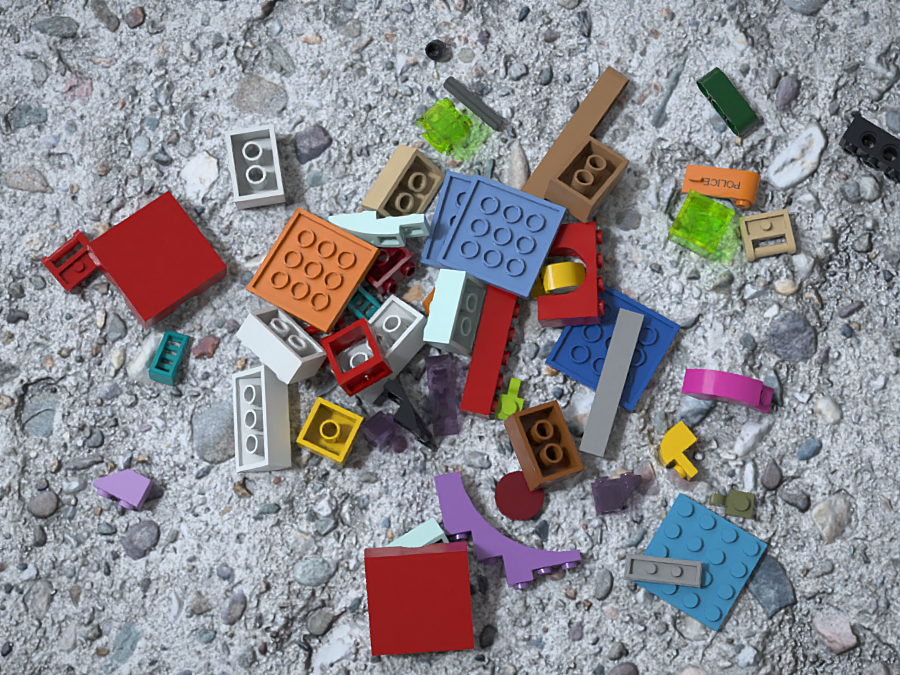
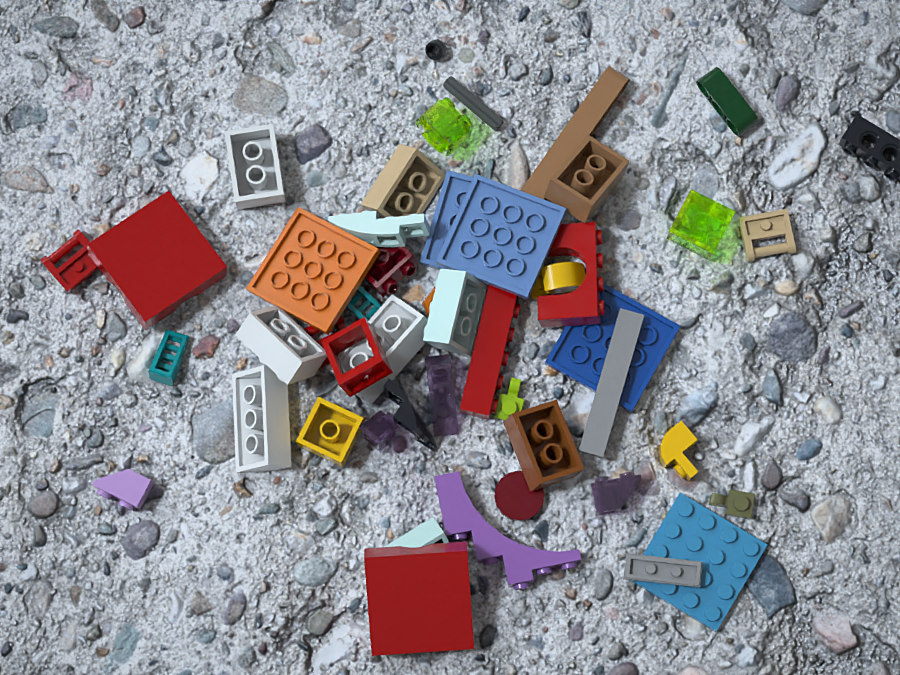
(728, 387): dark pink arch -> none
(733, 184): orange door -> none

